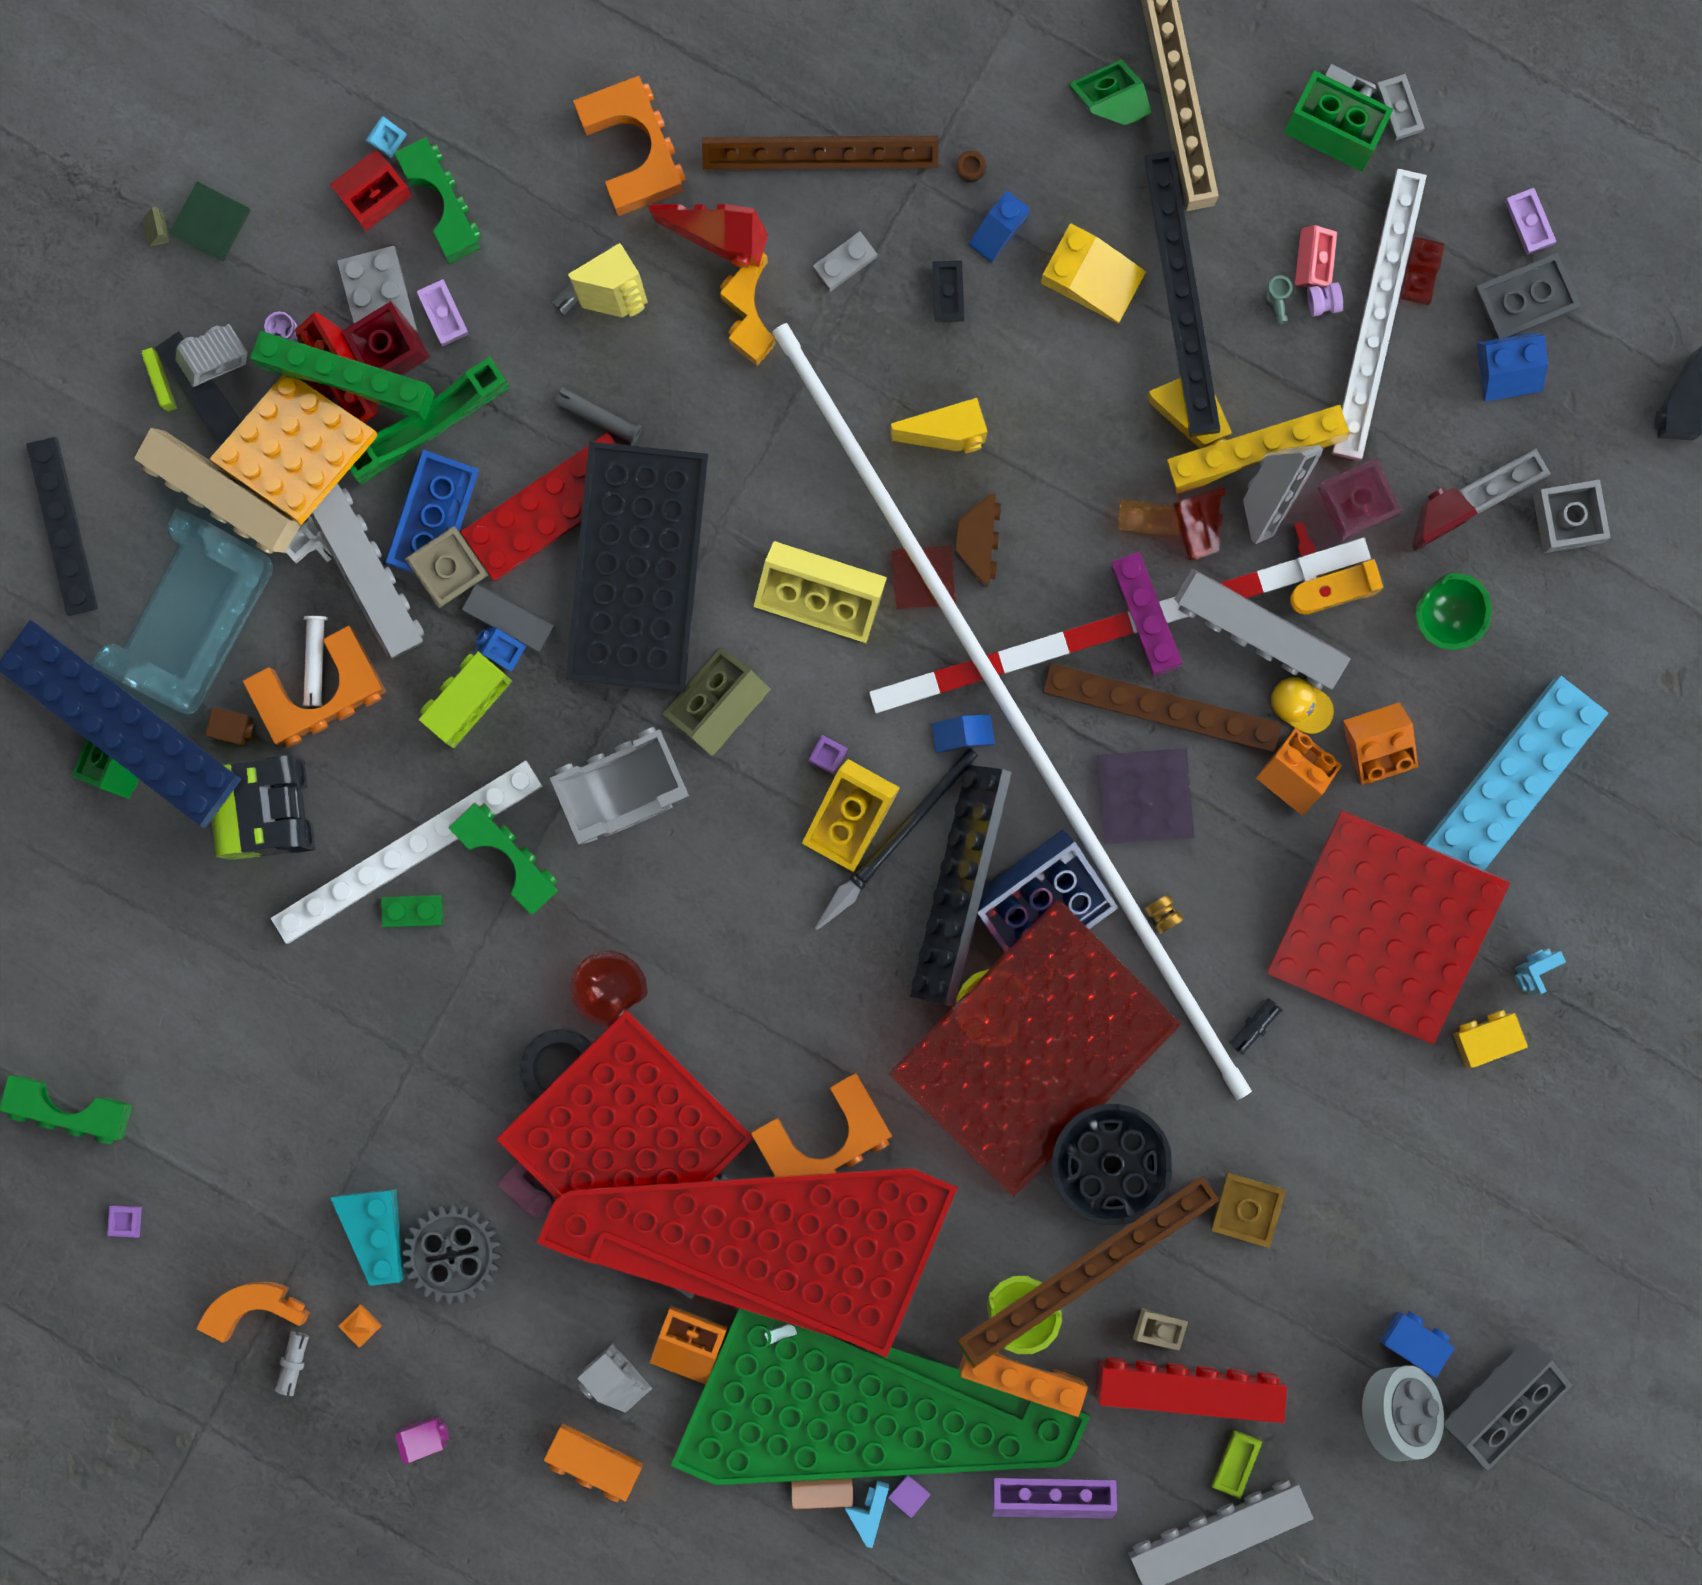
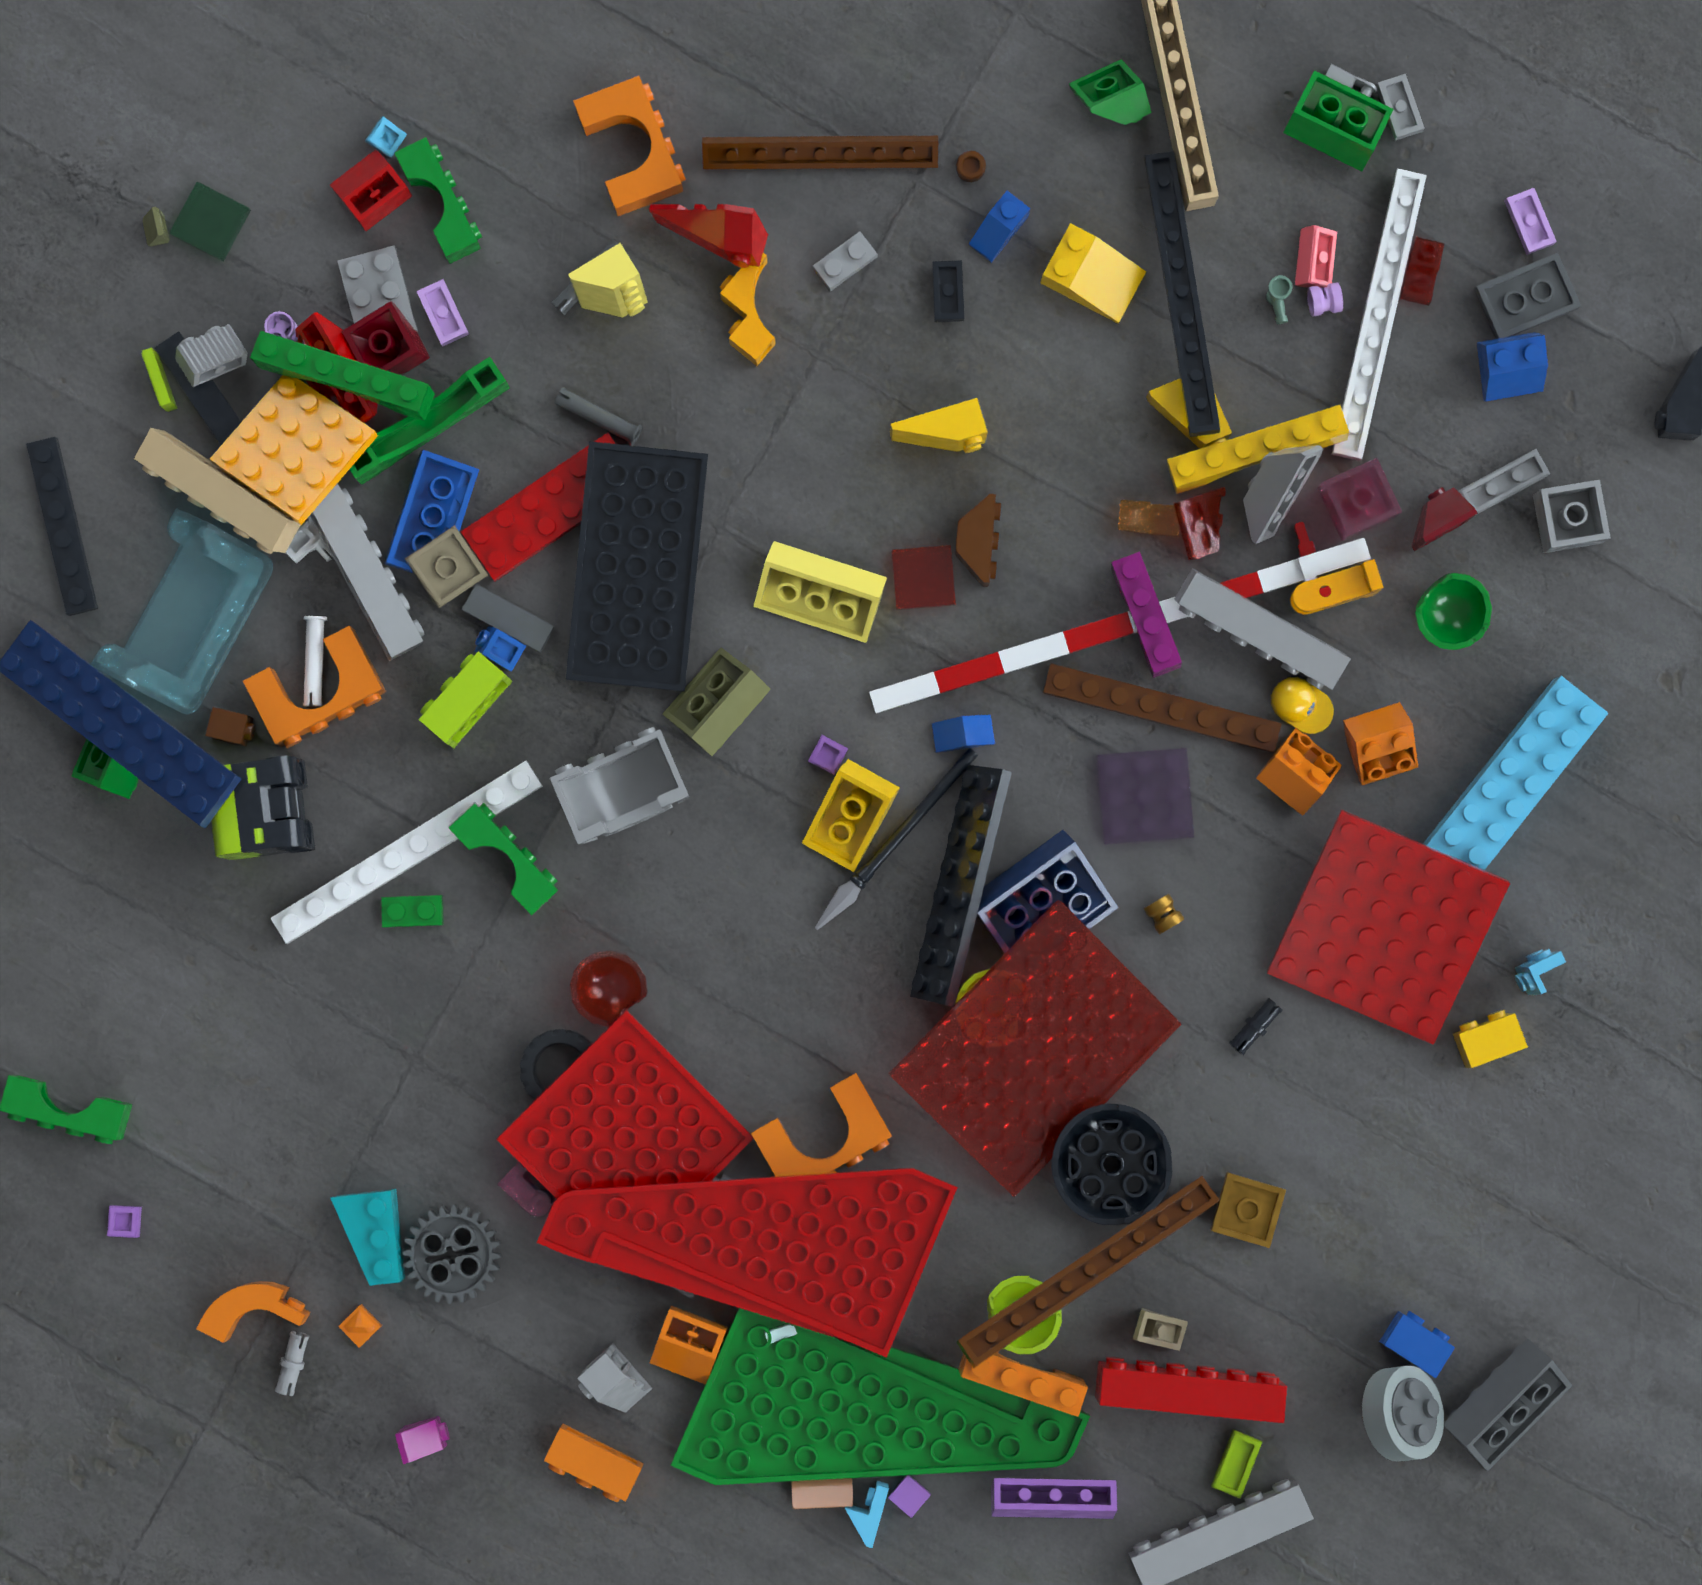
(1230, 1073): white piece -> none

